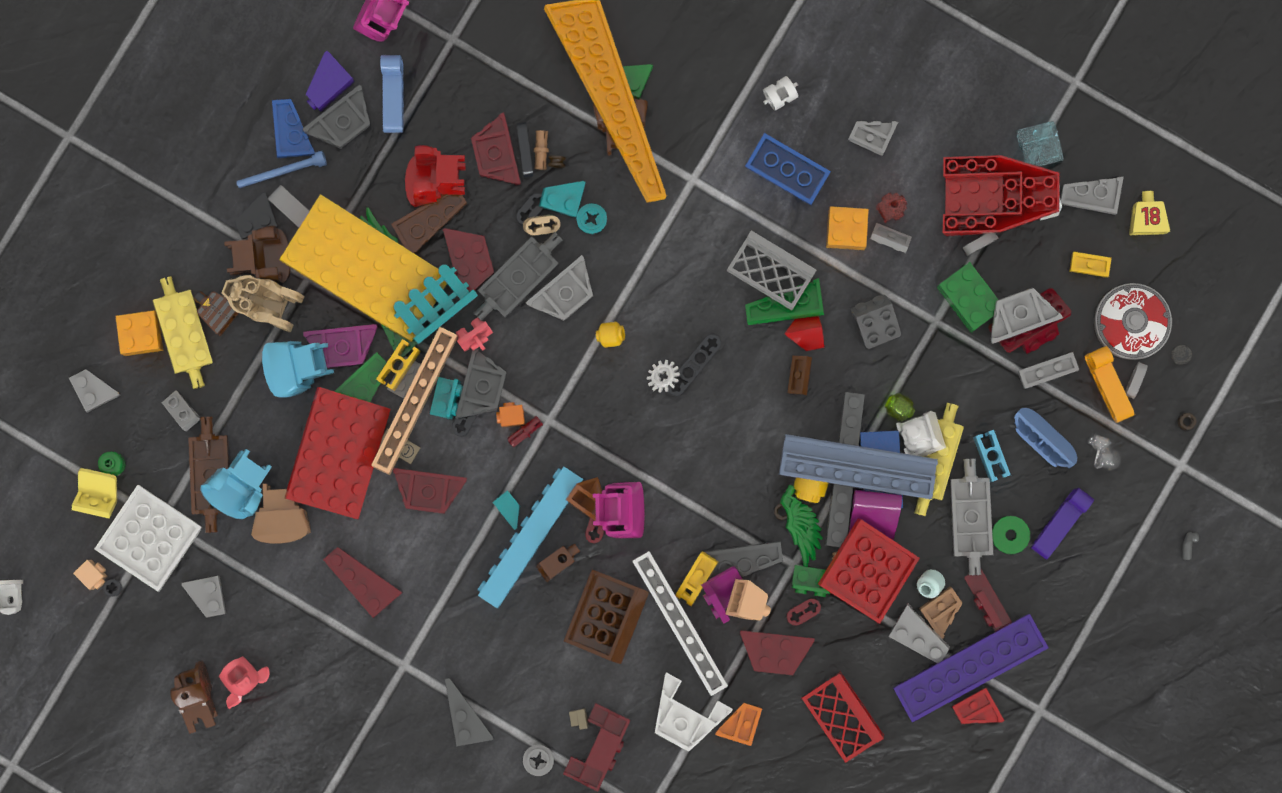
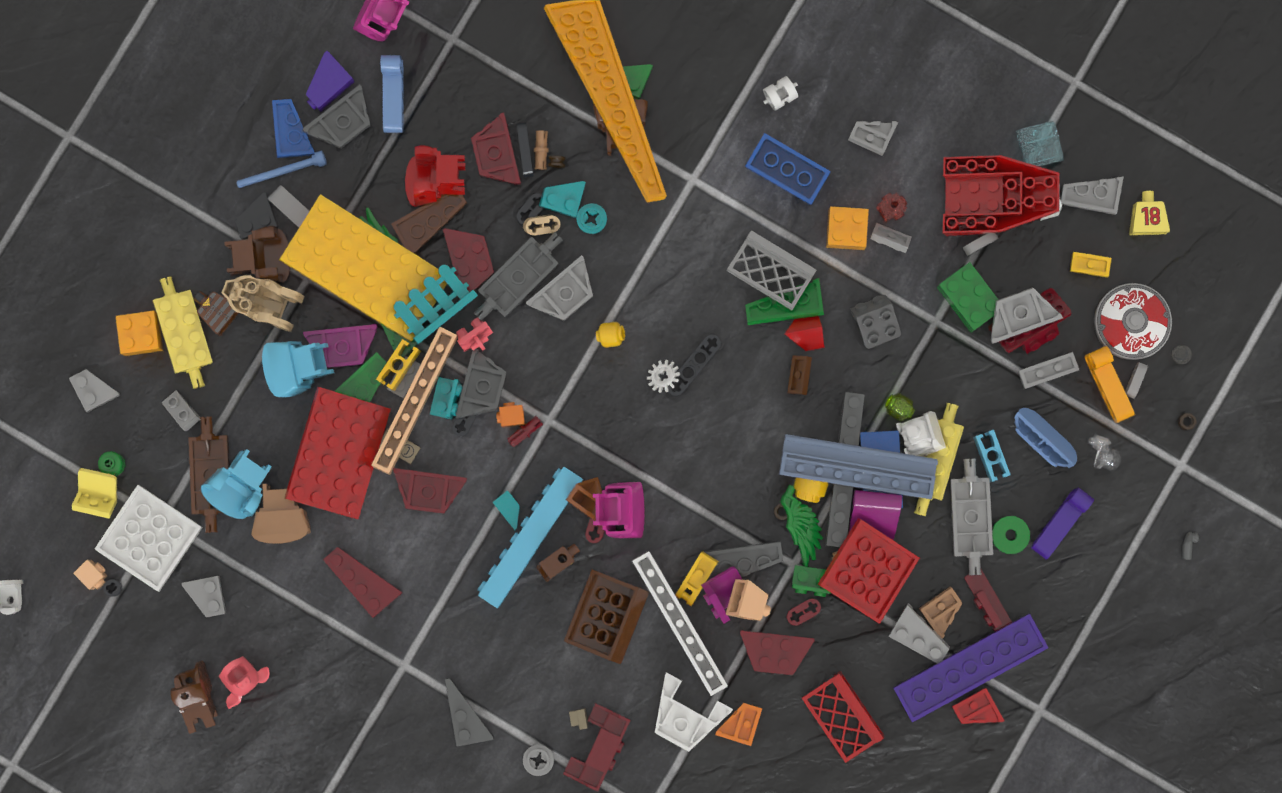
(931, 583): light aqua head -> none

